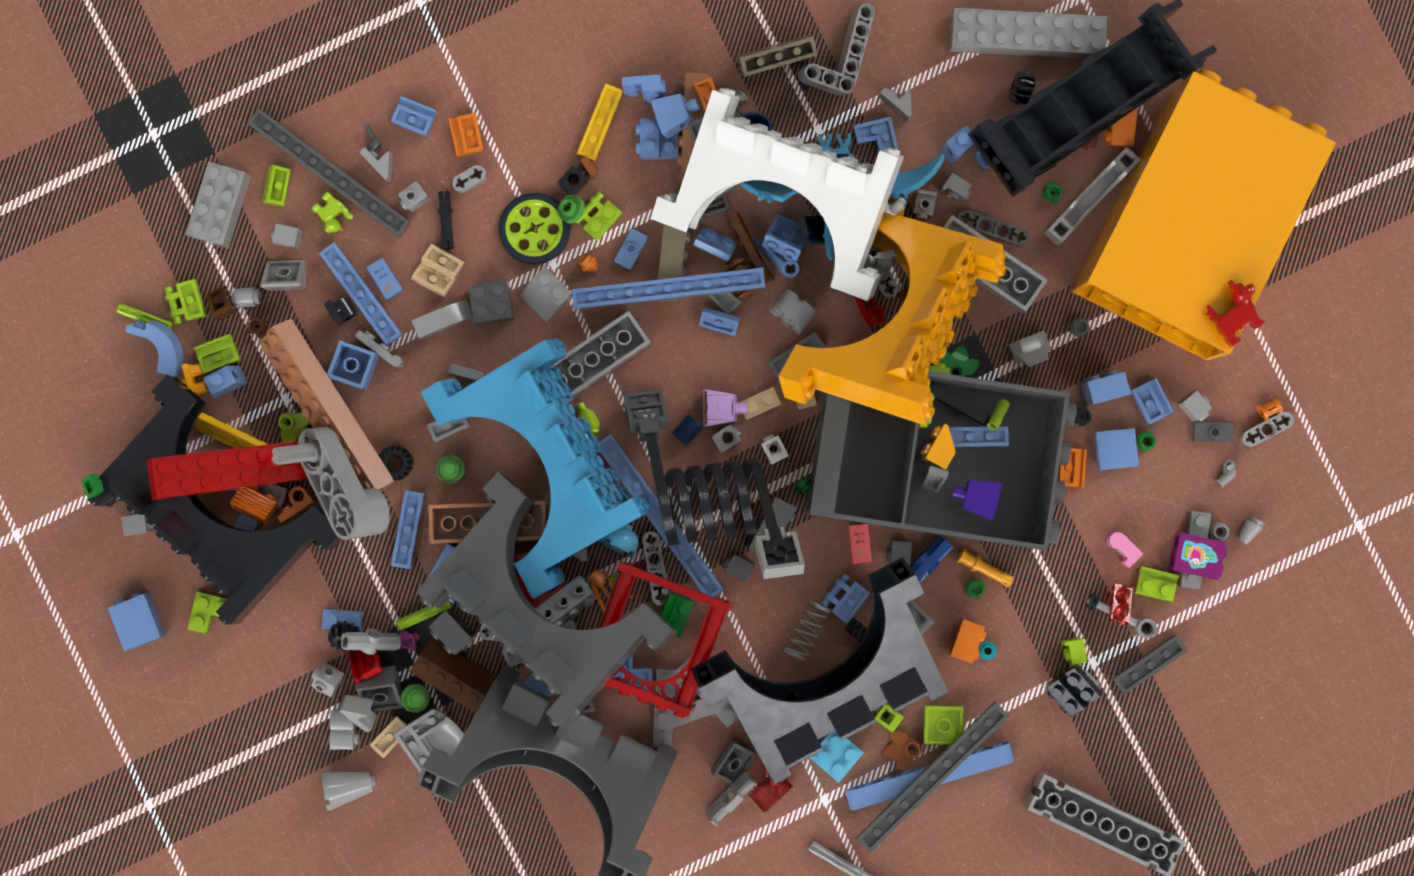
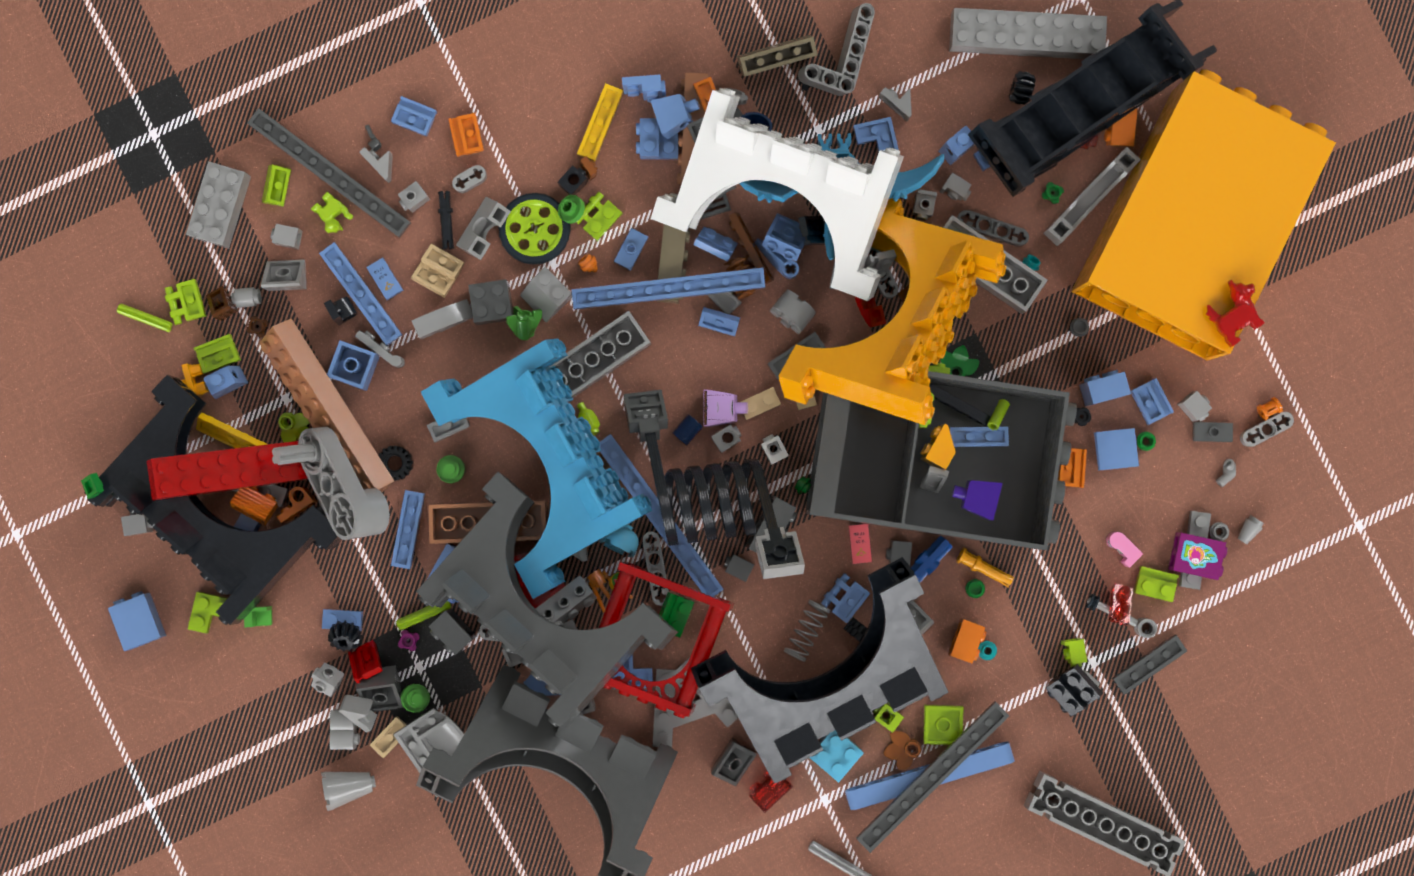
(167, 344): medium blue arch -> none
(259, 617): none -> bright green panel
(370, 641): light grey piece -> none
(453, 674): reddish brown slope -> none
(464, 372): light grey beam -> none
(487, 216): none -> light grey arch
(524, 322): none -> bright green brick
(722, 806): light grey piece -> none
(896, 207): light grey arm -> none
(1031, 349): light grey slope -> none
(1032, 262): none -> teal plate

